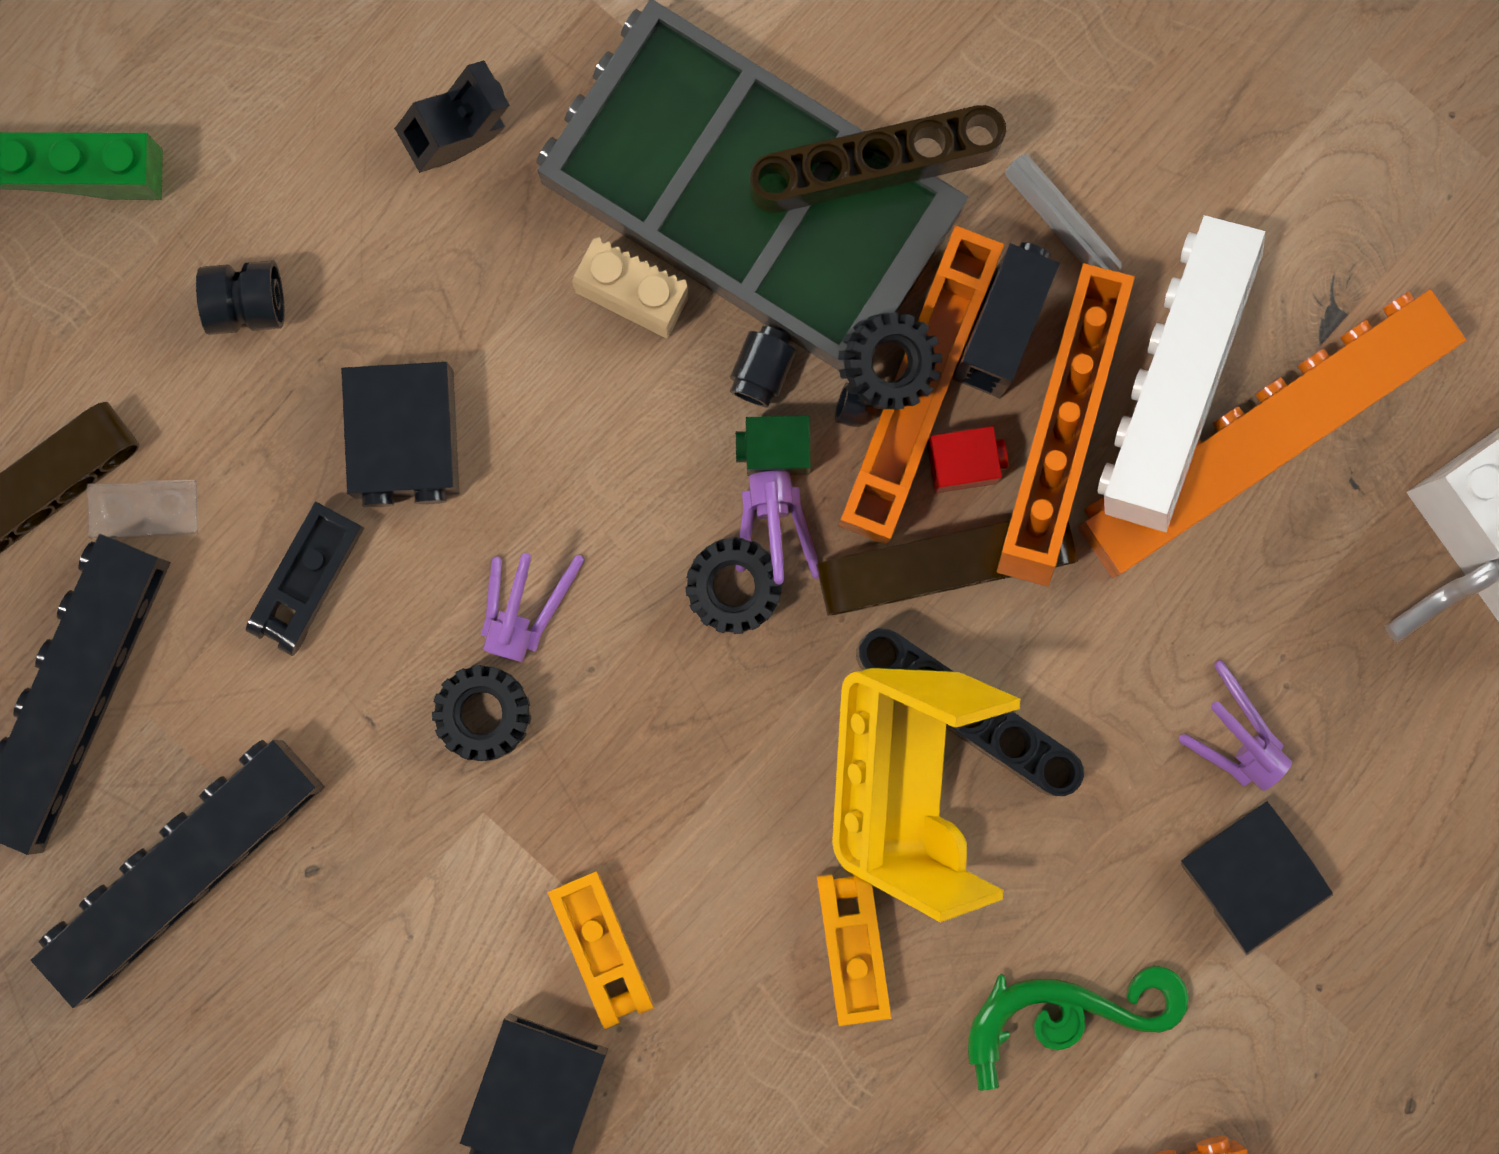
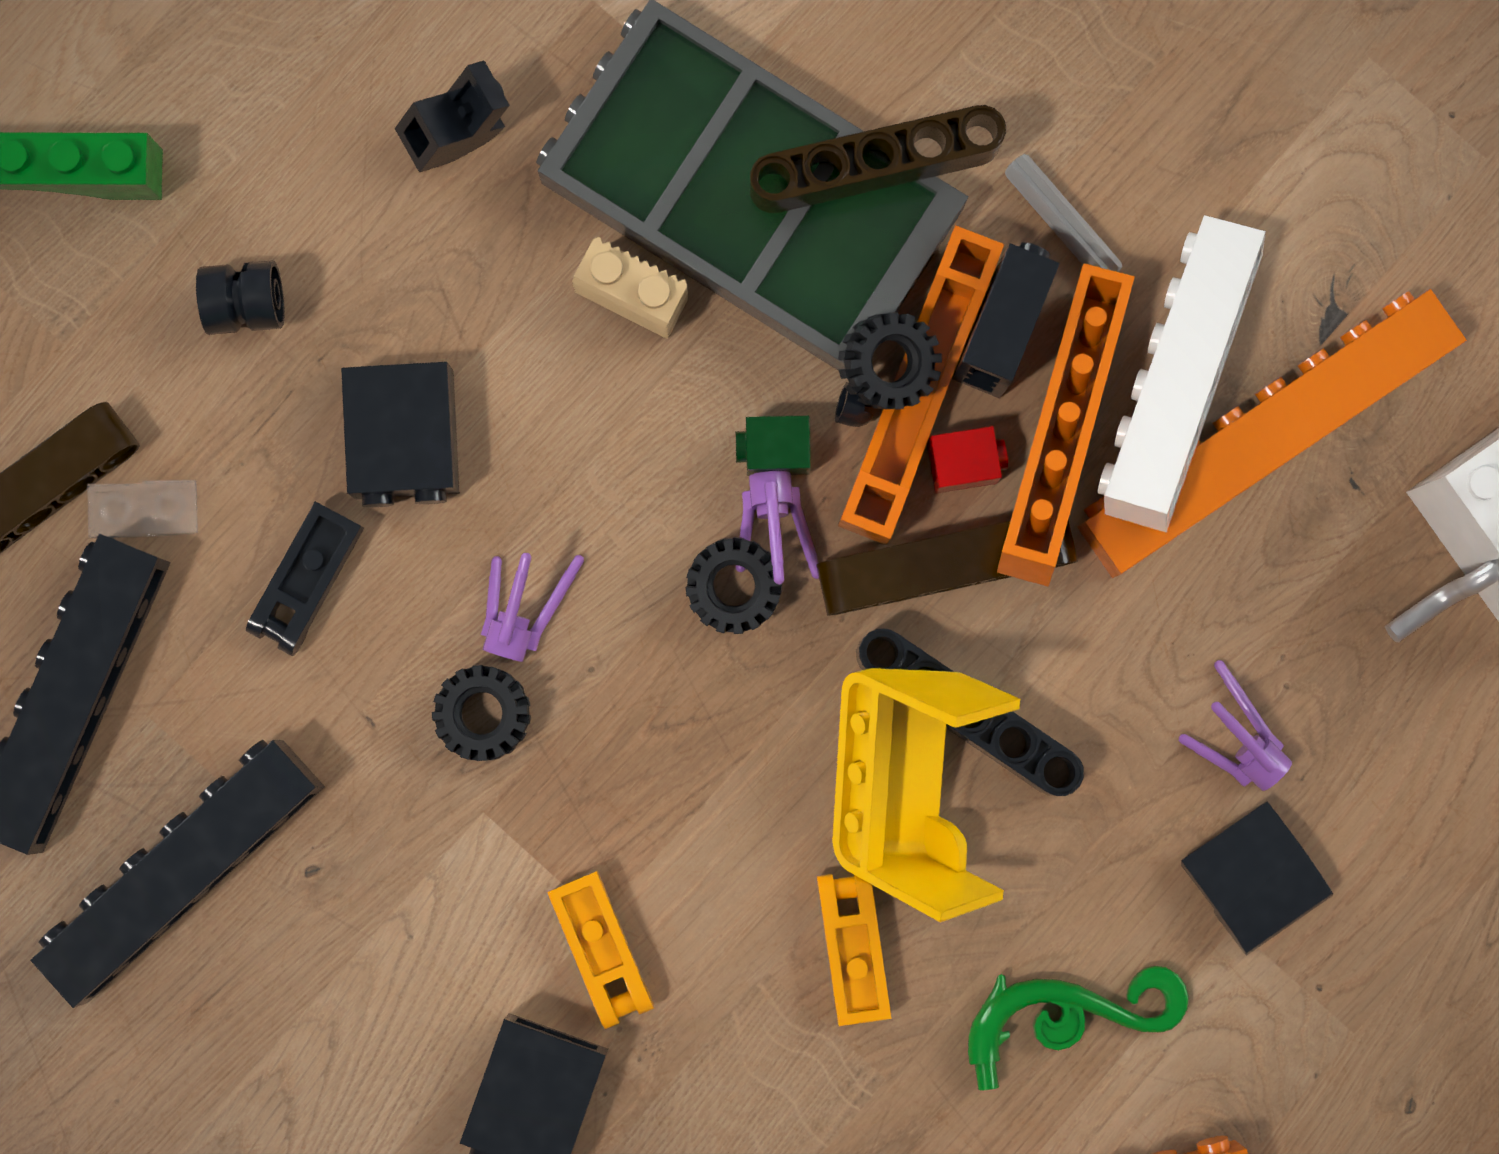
(762, 366): black brick -> none

